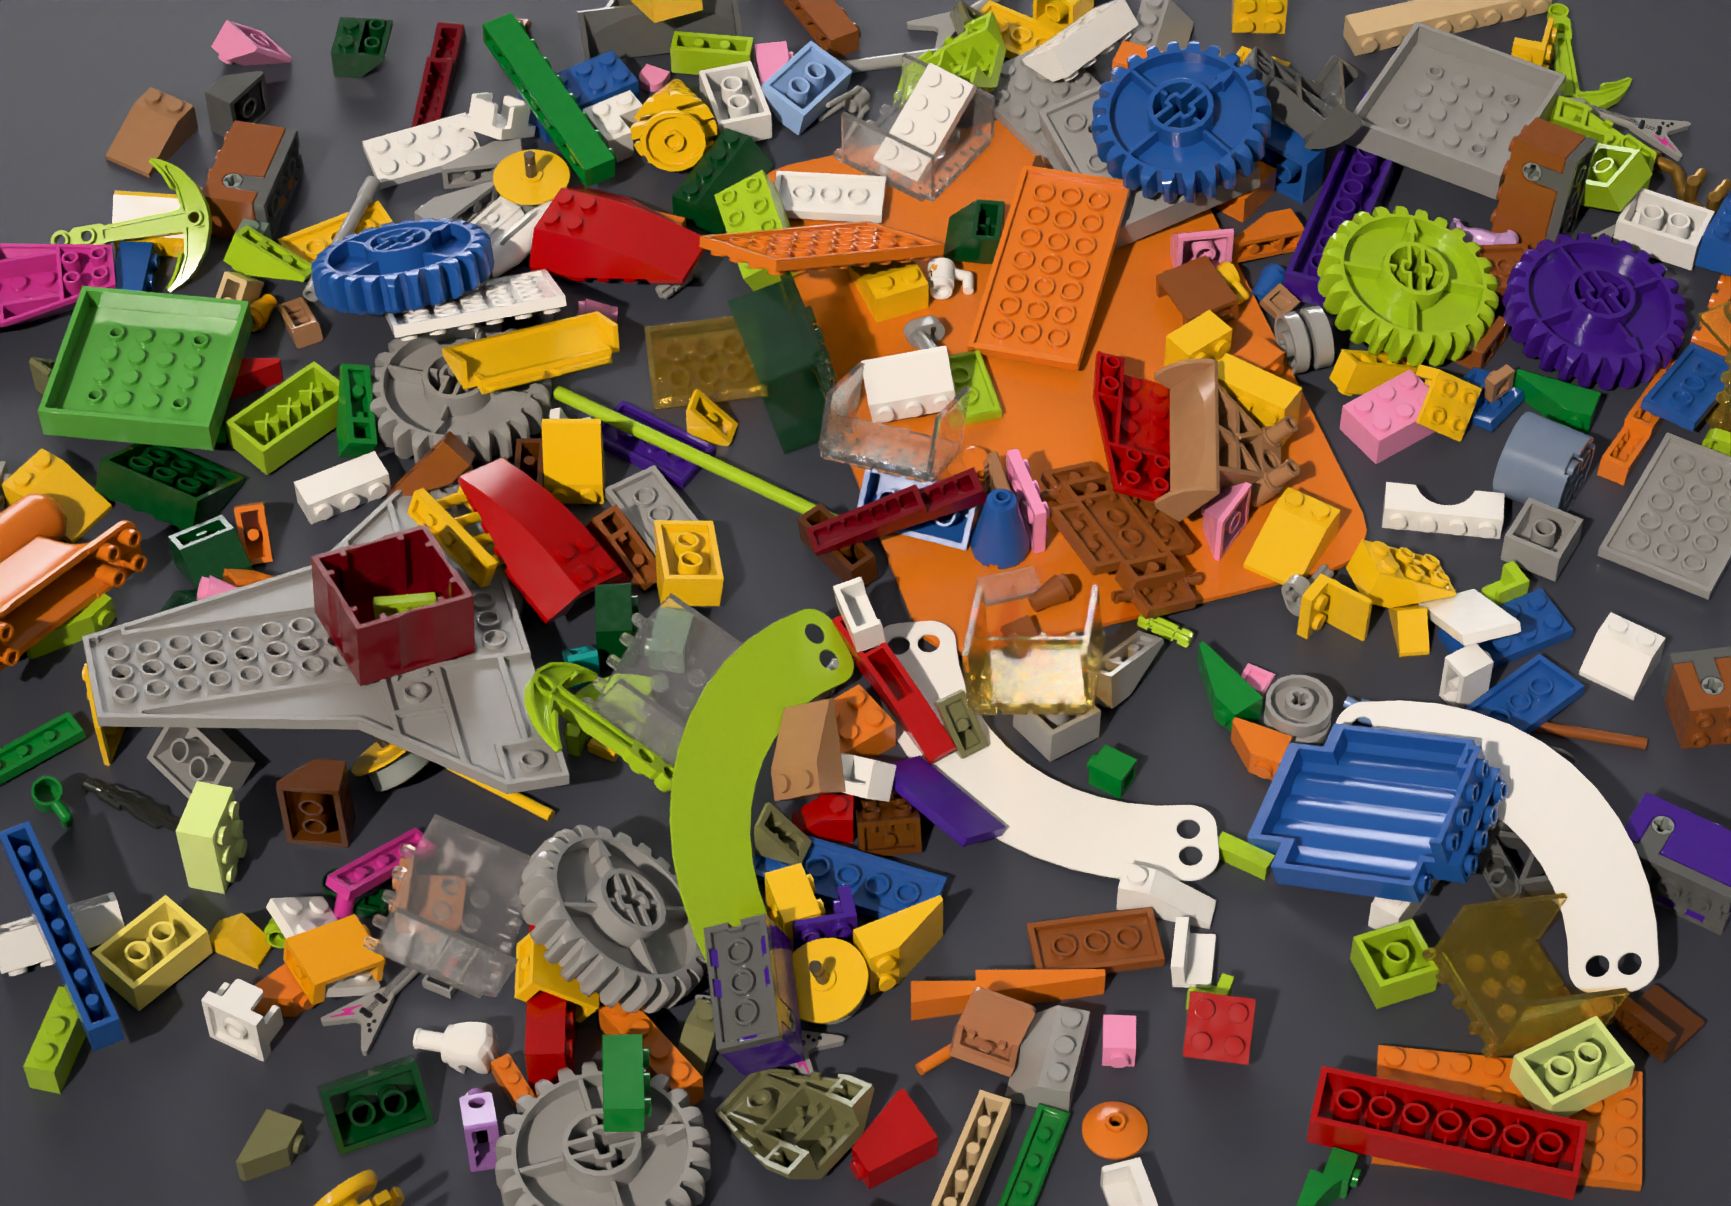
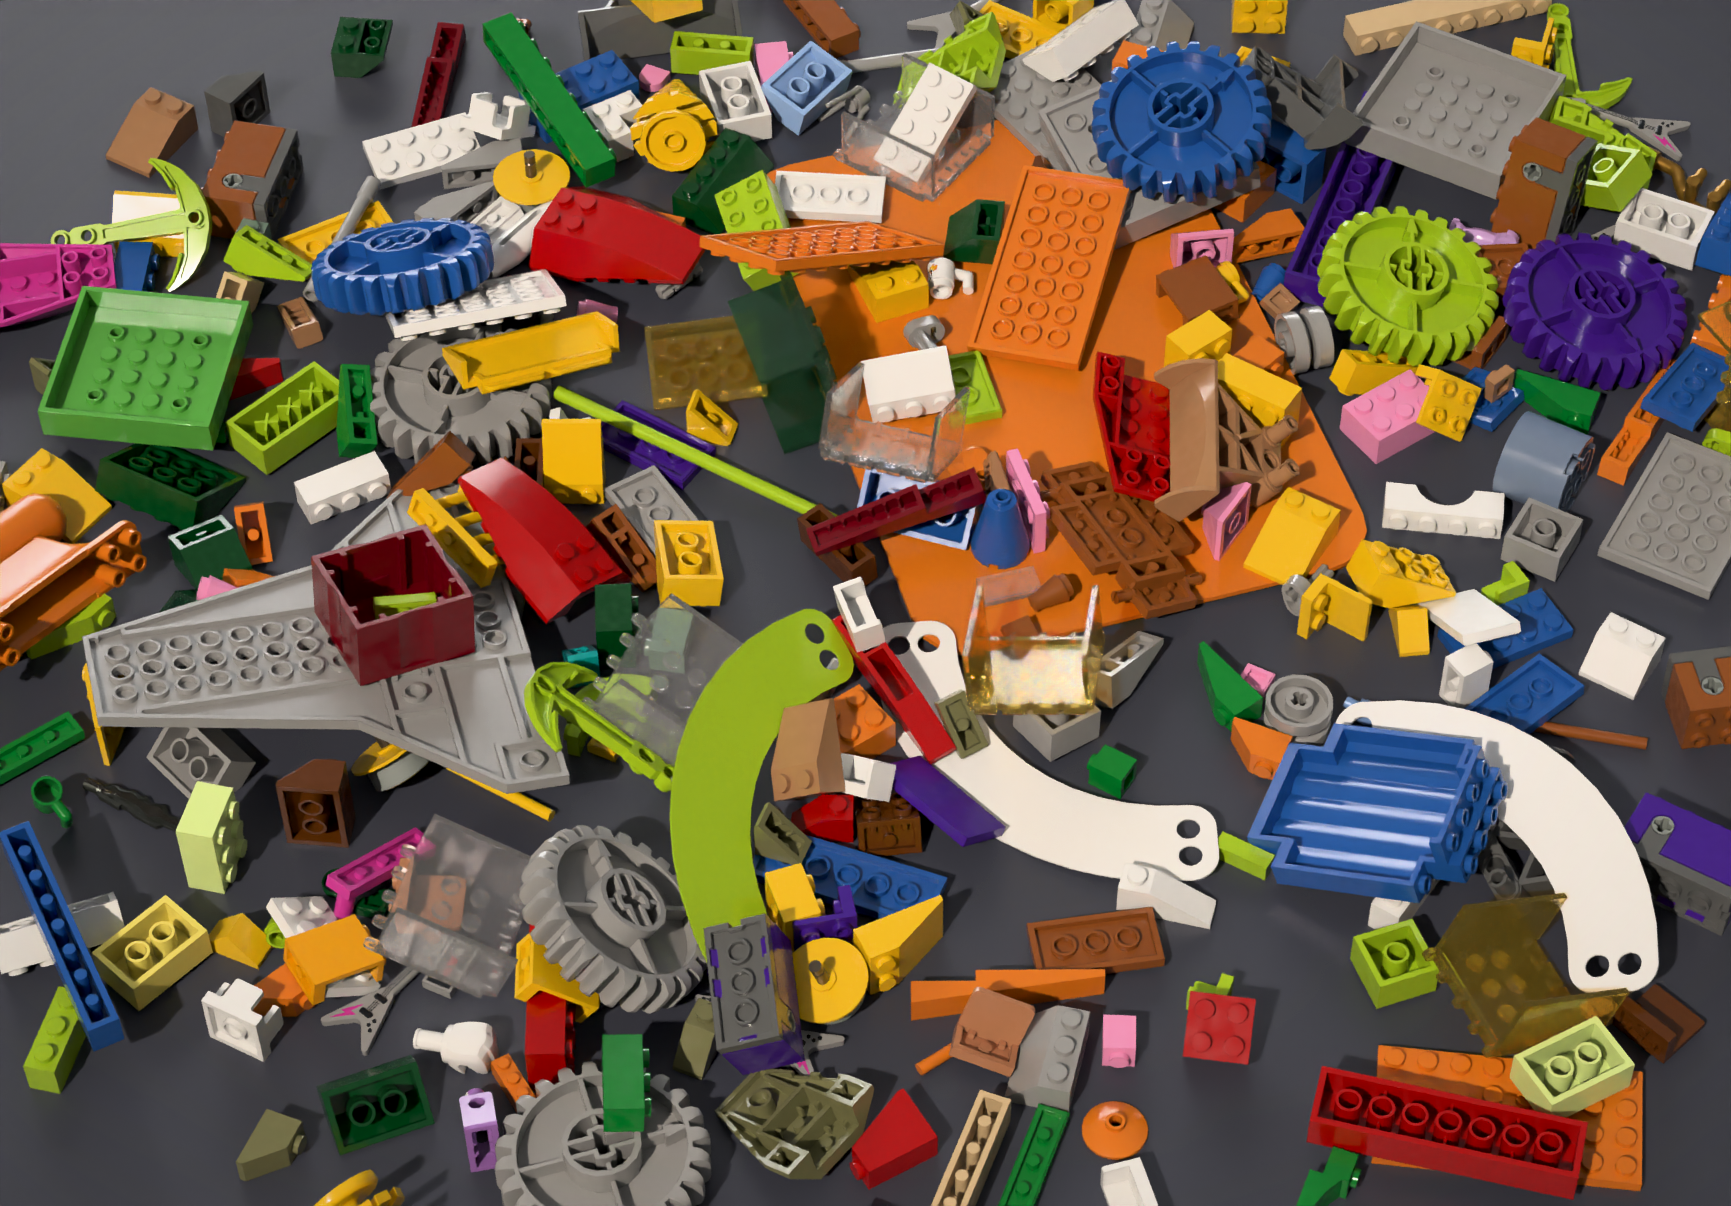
(247, 46): bright pink slope -> none
(261, 311): light orange cone -> none
(663, 1055): orange arch -> none
(1167, 630): lime axle -> none
(1192, 956): white panel -> none

